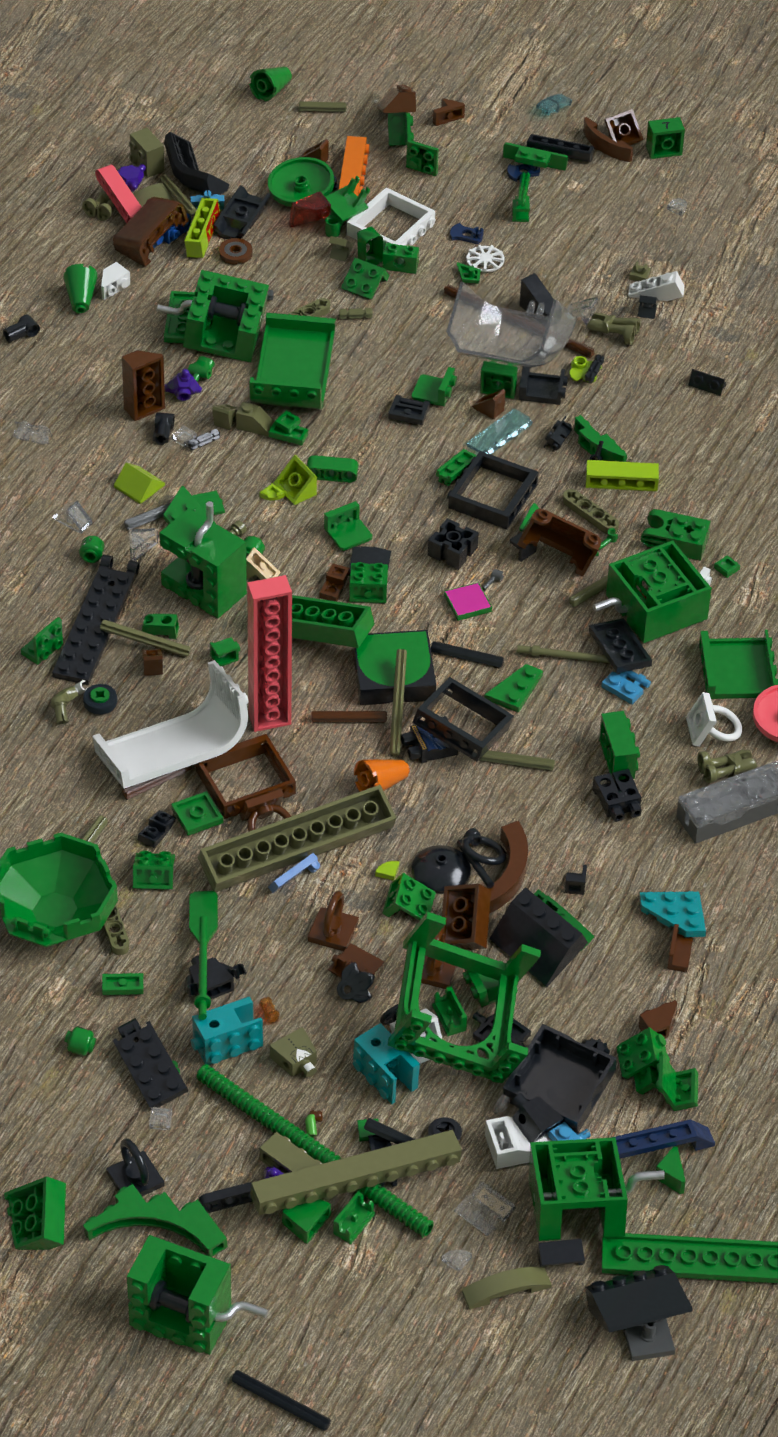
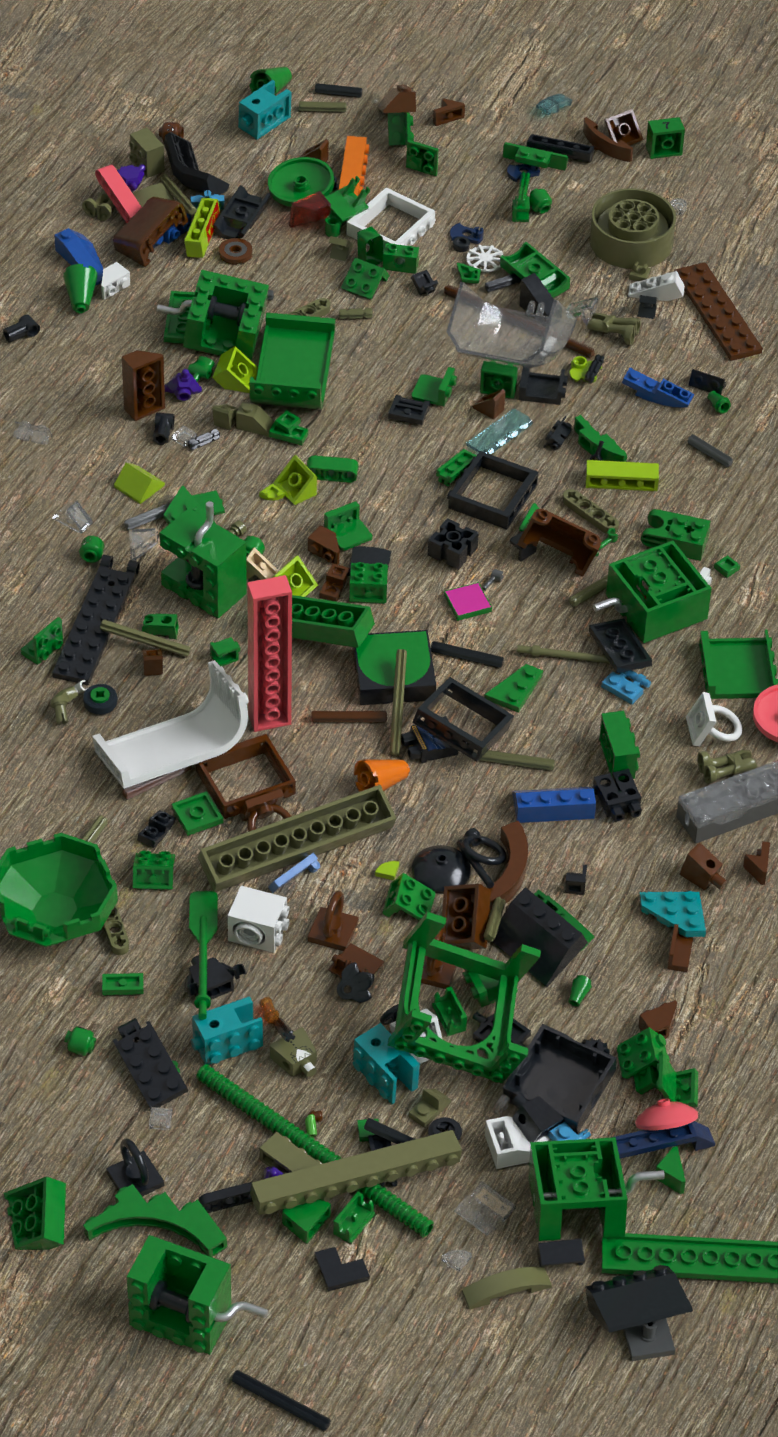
(78, 250): none -> blue wedge
(173, 127): none -> reddish brown head
(234, 371): none -> lime slope
(258, 919): none -> white brick
(263, 110): none -> teal torso
(283, 1029): none -> black axle
(298, 576): none -> lime slope
(324, 544): none -> reddish brown slope
(337, 1274): none -> black tile
(338, 90): none -> black axle
(424, 282): none -> black bracket
(430, 1106): none -> olive slope
(461, 244): none -> black tile
(494, 919): none -> olive axle
(502, 282): none -> black axle
(529, 261): none -> green piece
(540, 201): none -> green head
(554, 804): none -> blue slope
(580, 987): none -> green cone
(632, 228): none -> olive wheel
(654, 391): none -> blue slope
(666, 1115): none -> coral dish
(702, 868): none -> reddish brown torso
(710, 450): none -> dark grey axle
(718, 312): none -> reddish brown plate
(719, 402): none -> green cone
(758, 864): none -> reddish brown slope

